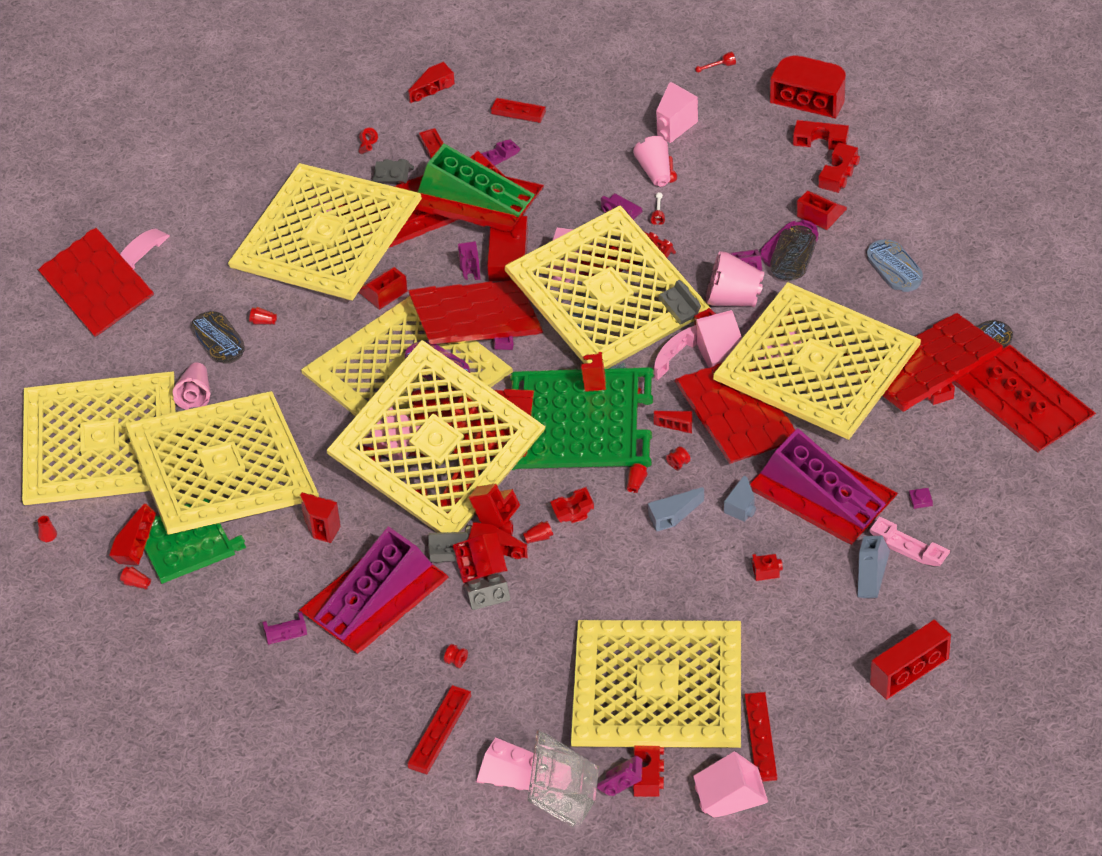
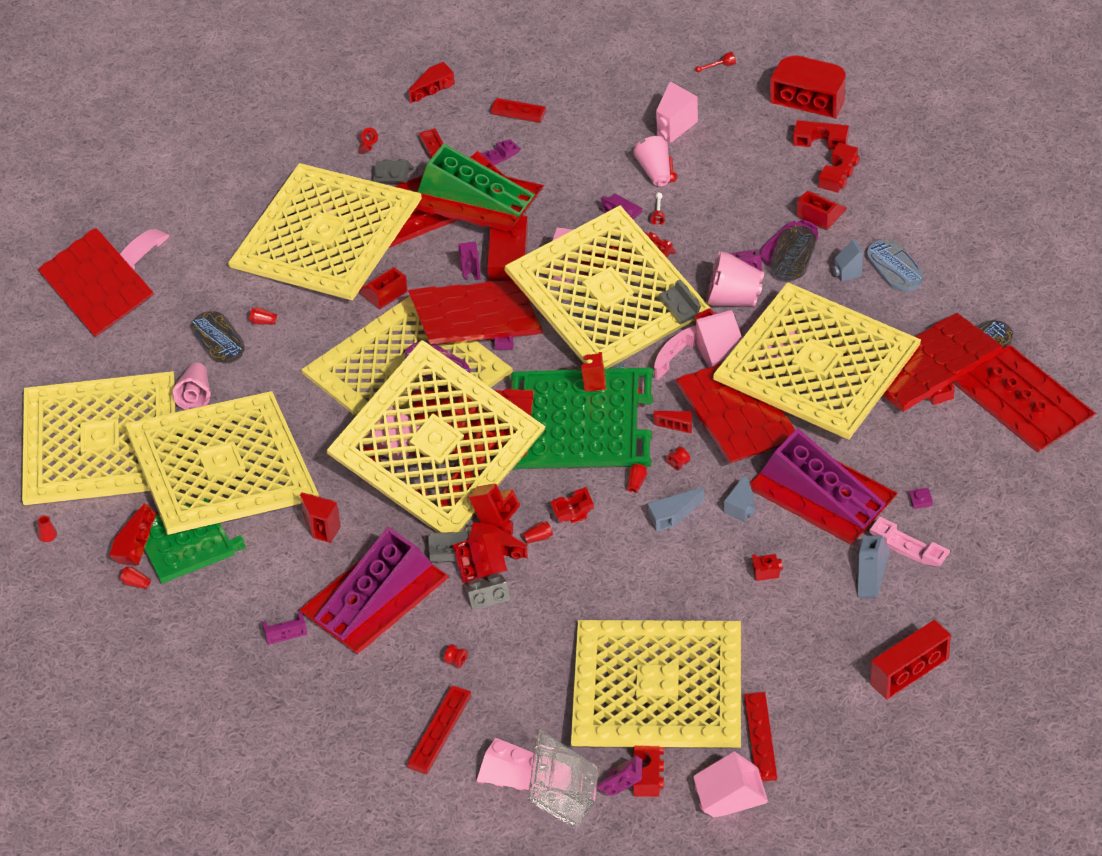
(849, 262): none -> sand blue slope

